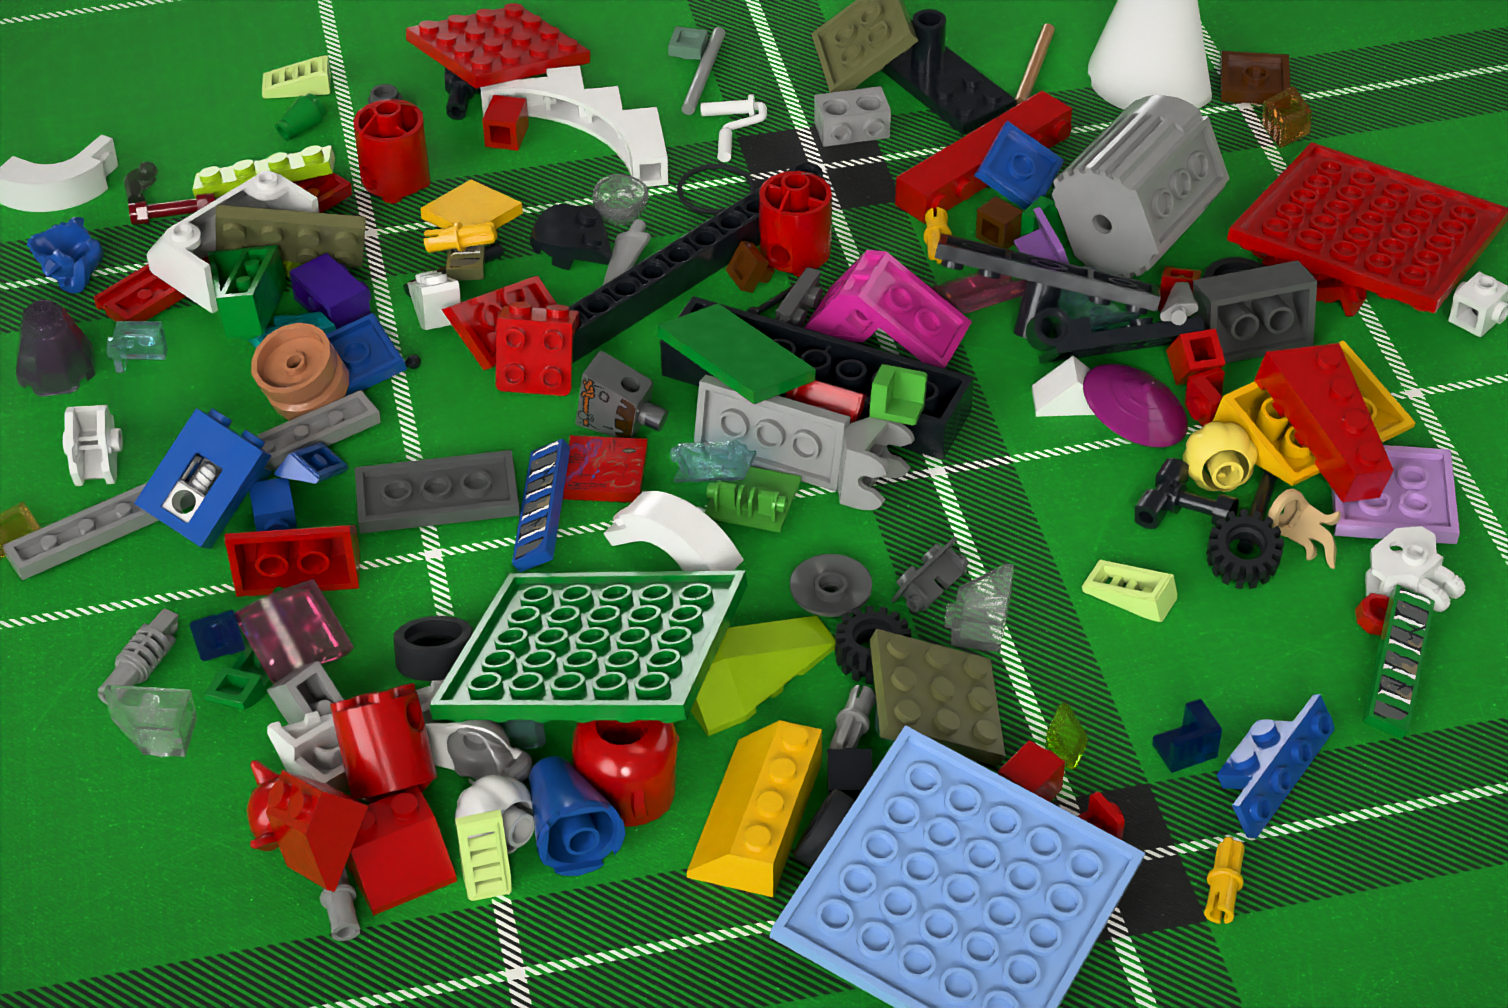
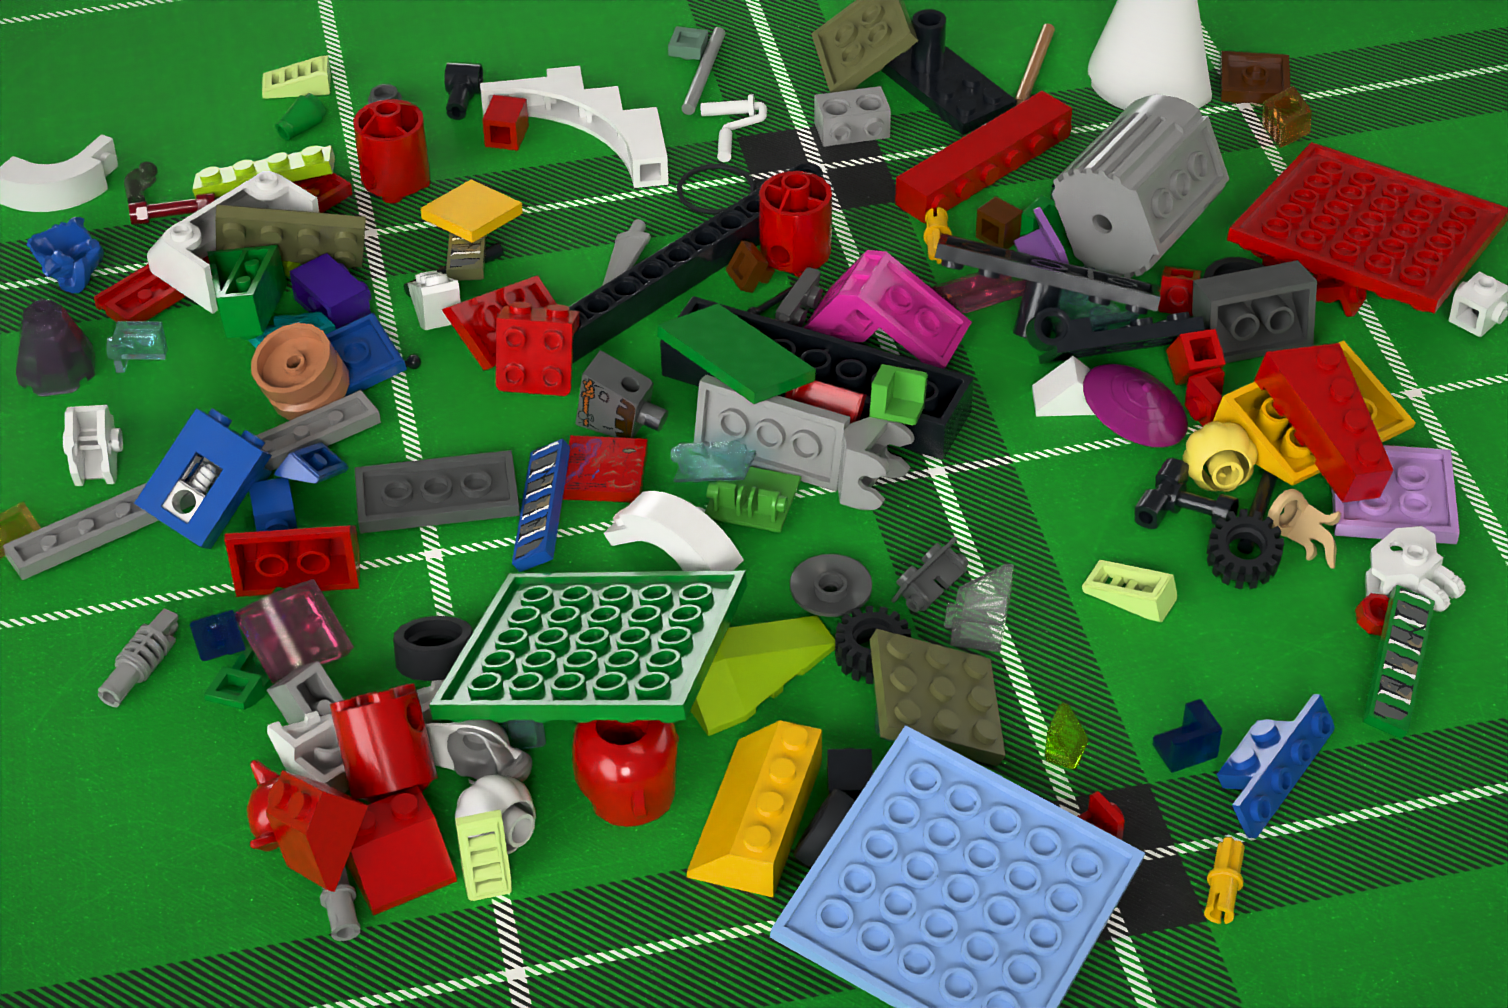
(153, 718): clear slope -> none
(460, 237): yellow axle -> none
(496, 45): red plate -> none
(570, 234): black slope -> none
(571, 819): blue cone -> none
(620, 198): clear piece -> none
(853, 719): light grey axle -> none
(1019, 166): blue plate -> none
(1035, 770): red brick -> none
(1179, 304): light grey bar -> none

